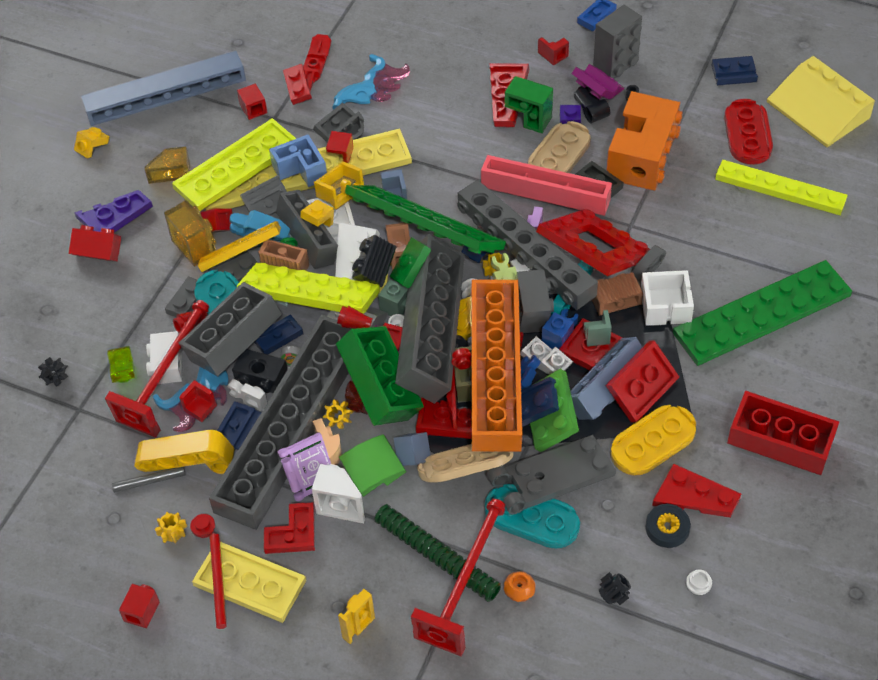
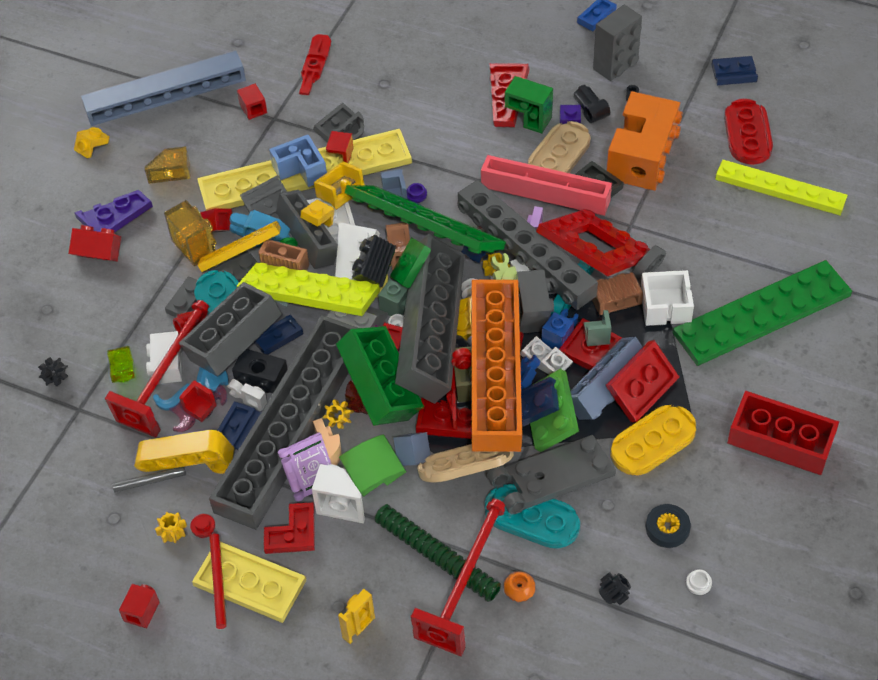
(231, 166): neon yellow plate -> none
(289, 354): light grey tile -> none
(297, 84): plate -> none
(353, 318): red cone -> none
(375, 85): piece -> none
(416, 192): none -> dark purple plate
(553, 51): red panel -> none
(598, 81): magenta plate -> none
(696, 493): red wing -> none
(821, 101): light yellow slope -> none

